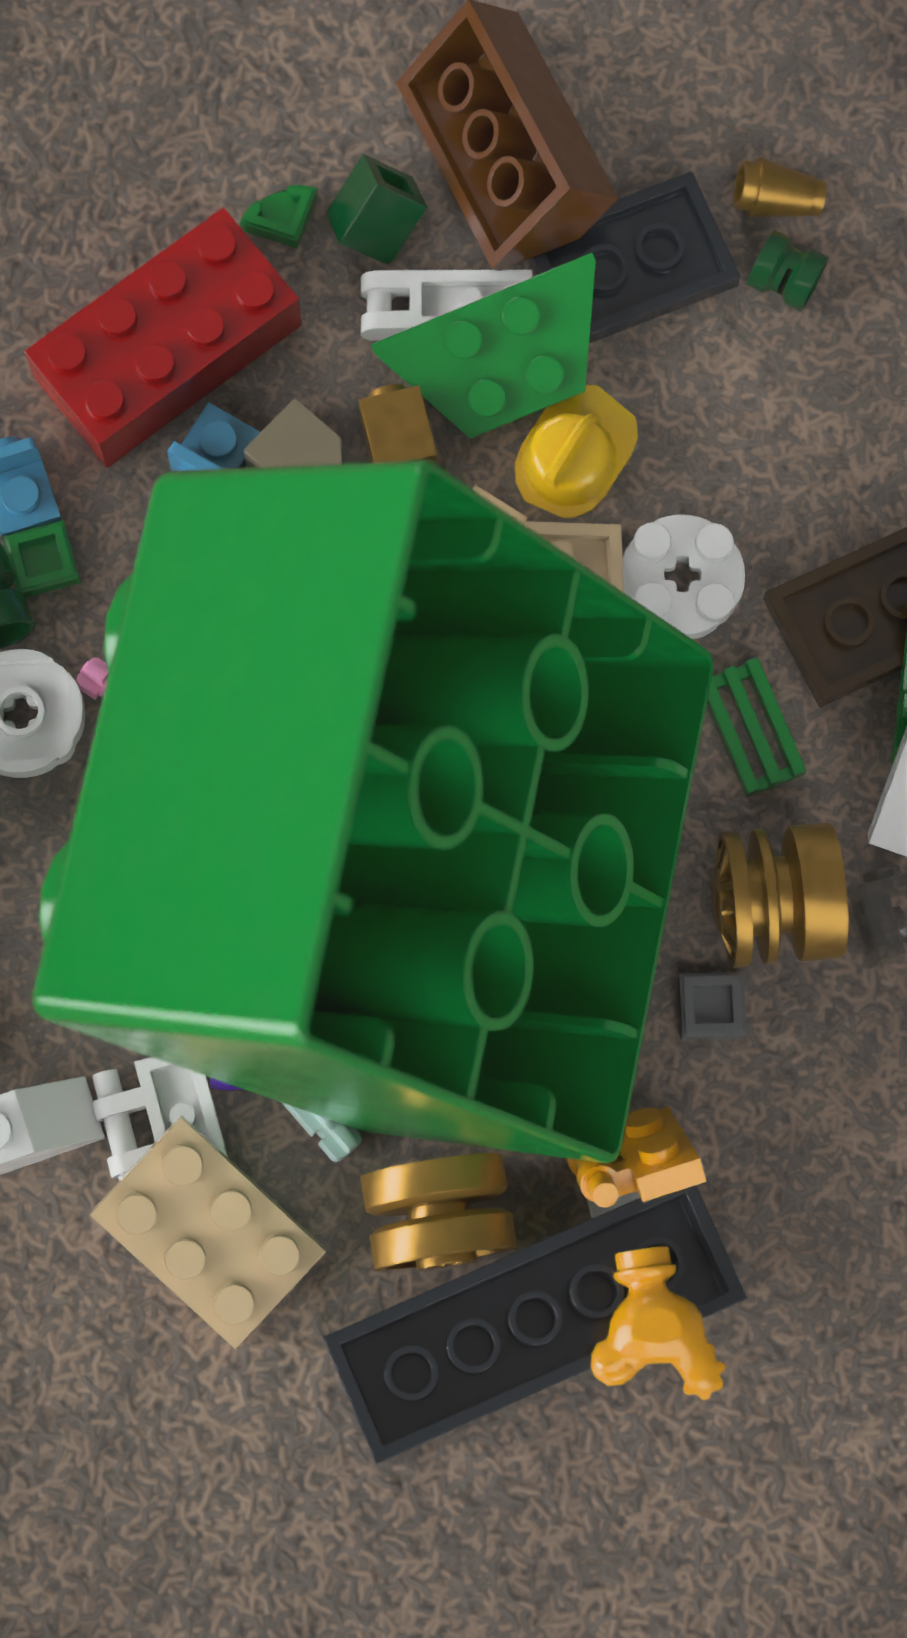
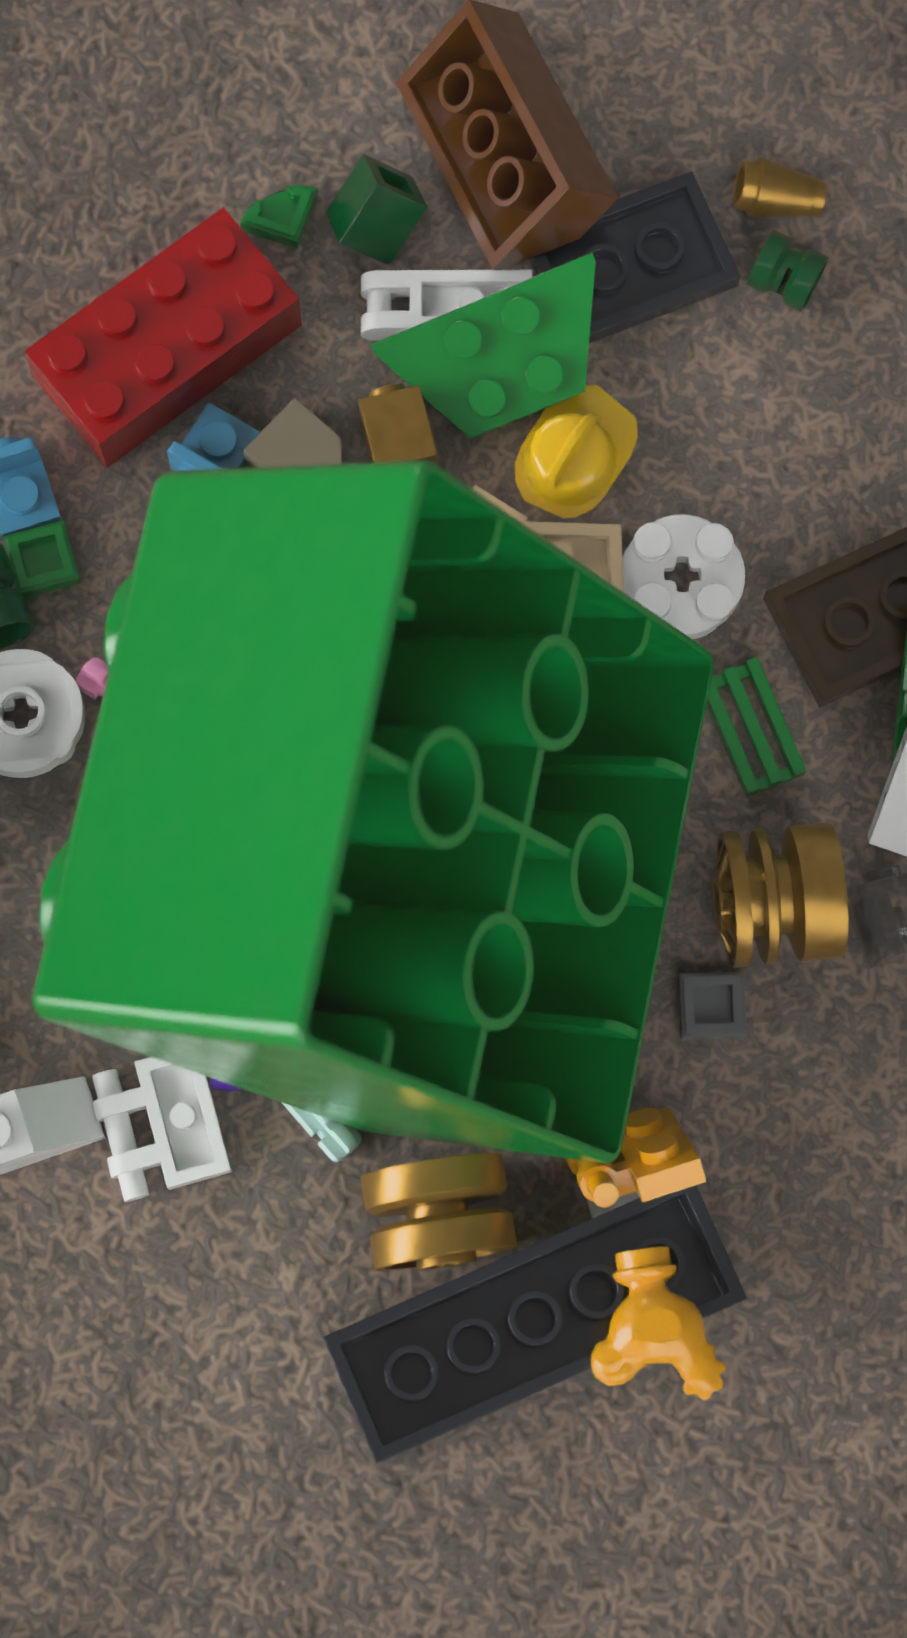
(208, 1231): tan plate -> none

